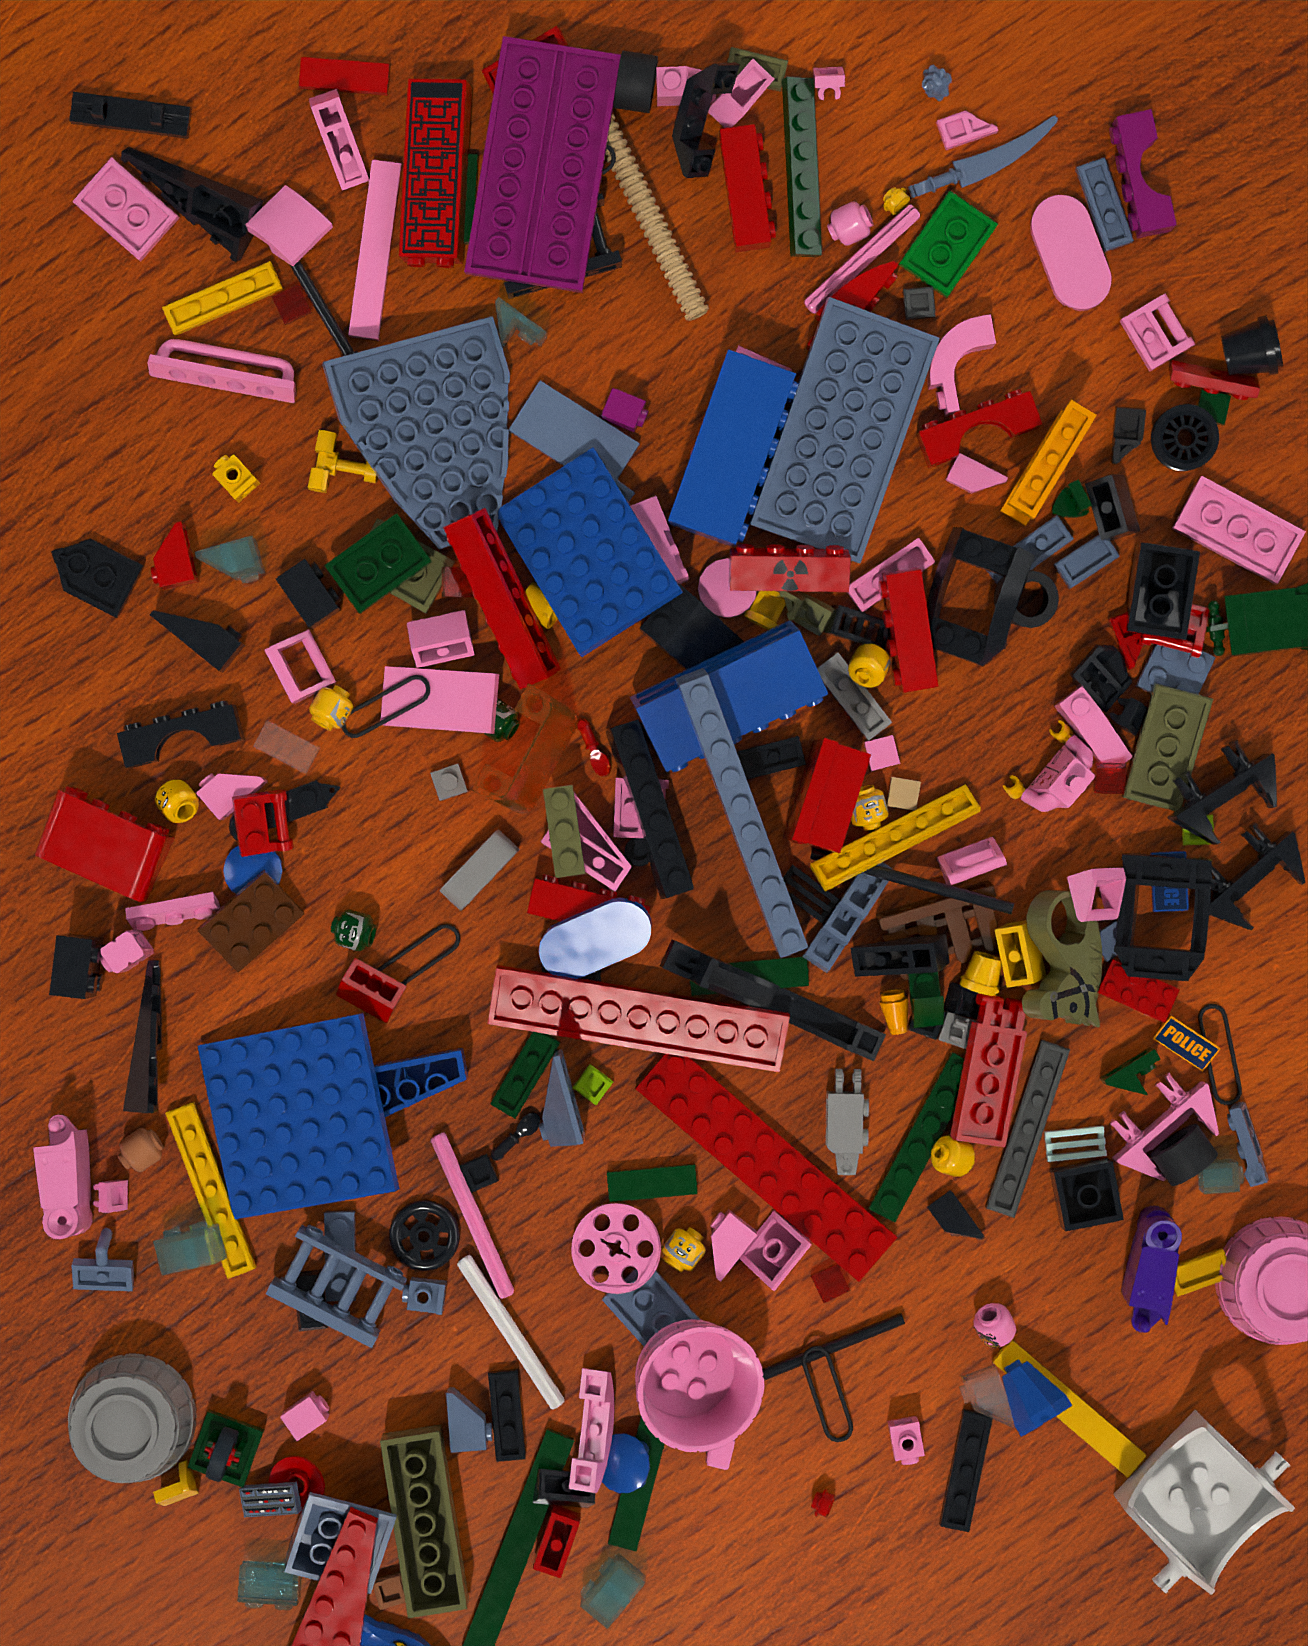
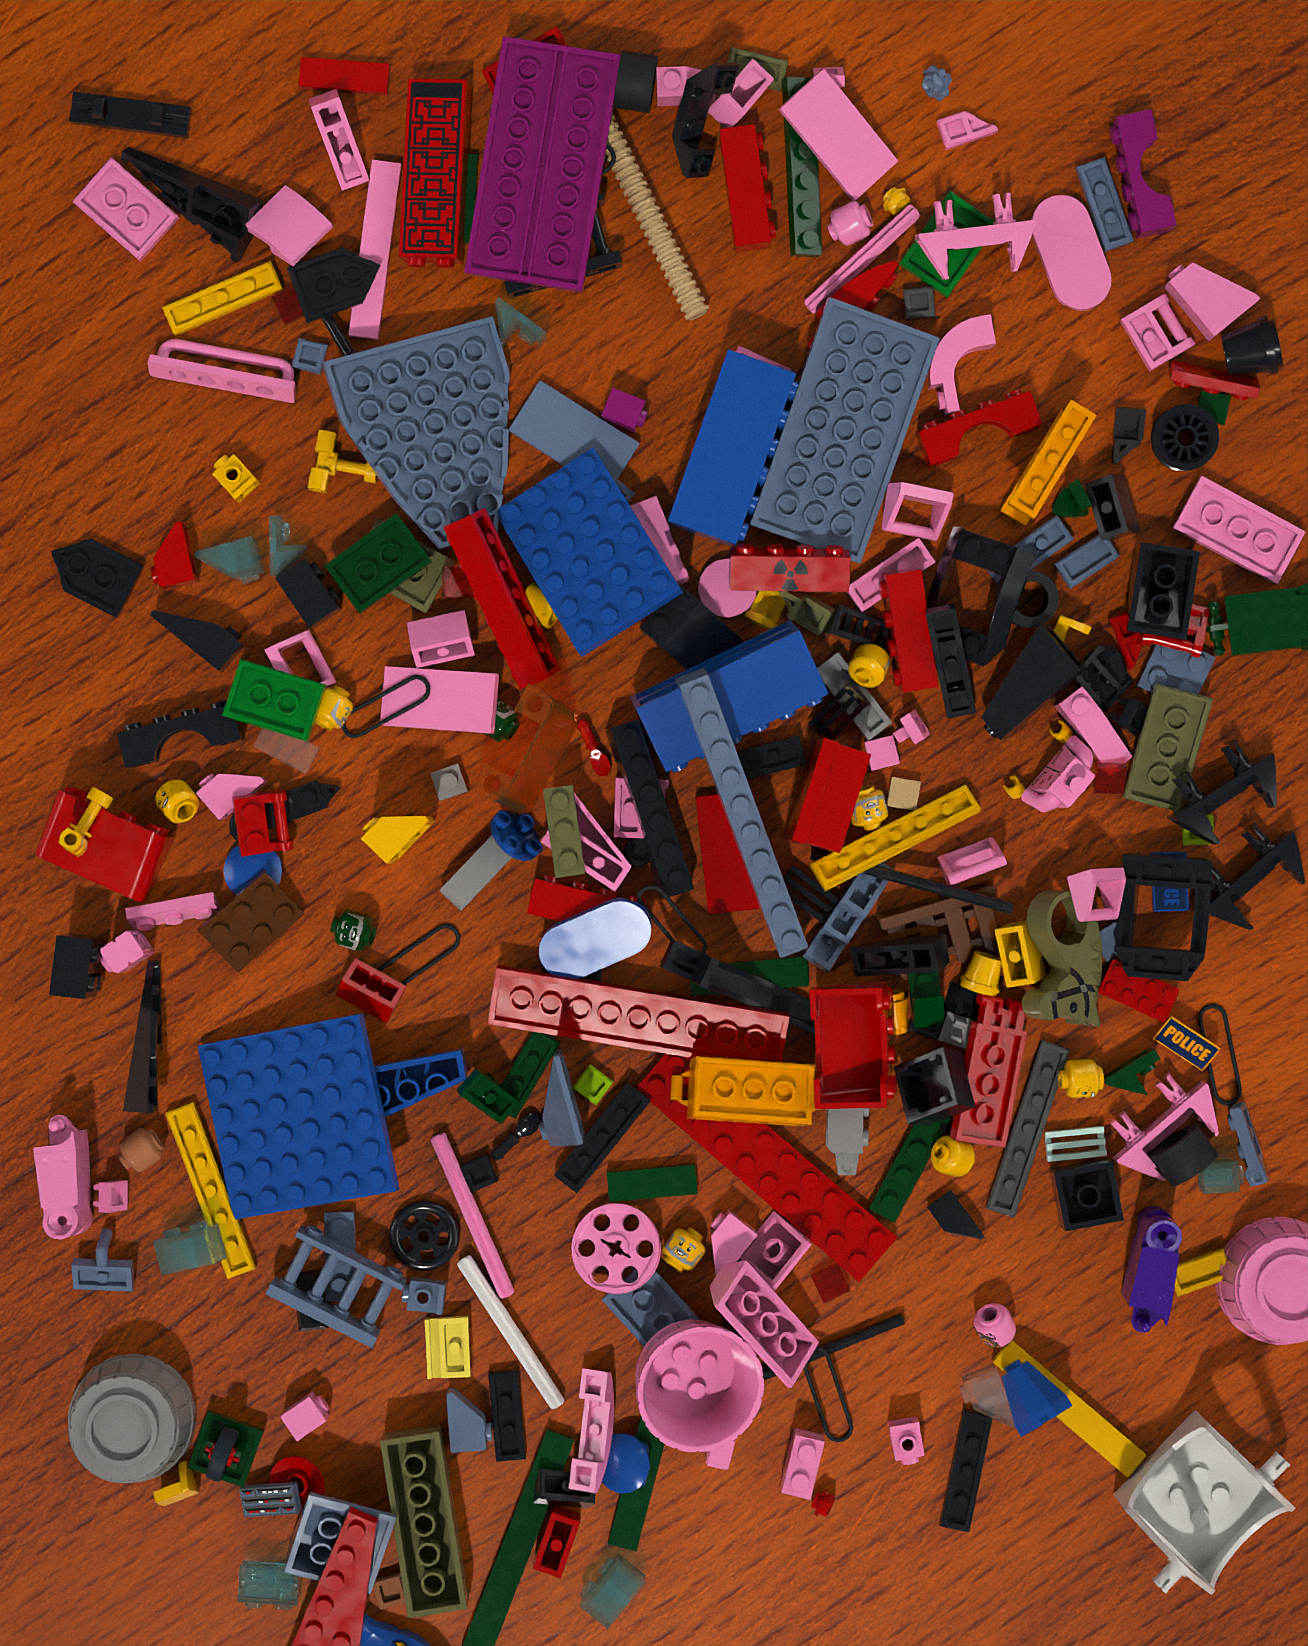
(74, 839): none -> yellow bar
(274, 700): none -> green tile
(282, 555): none -> clear light blue slope
(309, 356): none -> sand blue tile
(332, 282): none -> black tile
(394, 835): none -> yellow slope
(448, 1347): none -> light yellow plate
(488, 1095): none -> dark green slope
(516, 835): none -> blue dish
(602, 1137): none -> black plate
(673, 905): none -> black piece
(723, 869): none -> red tile
(747, 1091): none -> light orange container
(763, 1320): none -> bright pink slope
(802, 1463): none -> bright pink brick
(823, 728): none -> black tile
(838, 134): none -> bright pink tile
(853, 1045): none -> red windscreen
(898, 491): none -> bright pink tile
(913, 728): none -> bright pink tile
(934, 1087): none -> black container
(950, 661): none -> black hinge
(973, 475): bright pink tile -> none
(985, 164): sand blue sword -> none
(1003, 230): none -> bright pink hose
(1033, 681): none -> black slope
(1065, 623): none -> yellow tile
(1081, 1078): none -> yellow head
(1208, 298): none -> bright pink slope

